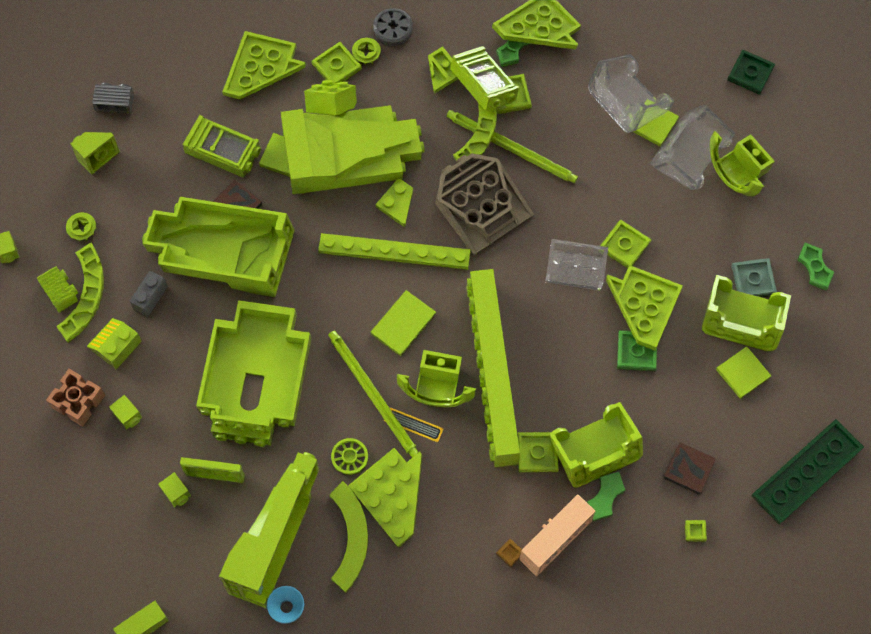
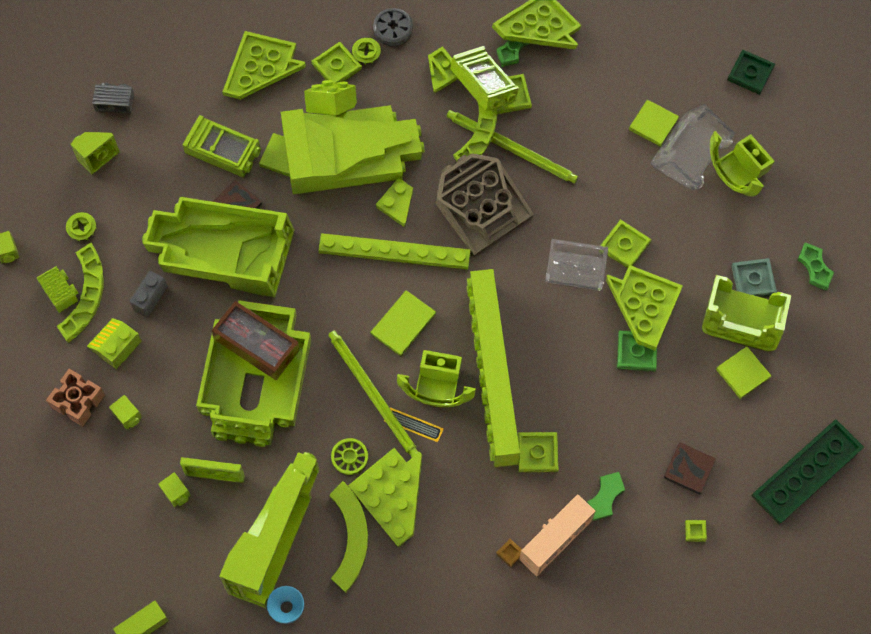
(255, 340): none -> brick
(598, 446): lime windscreen -> none
(624, 96): clear windscreen -> none

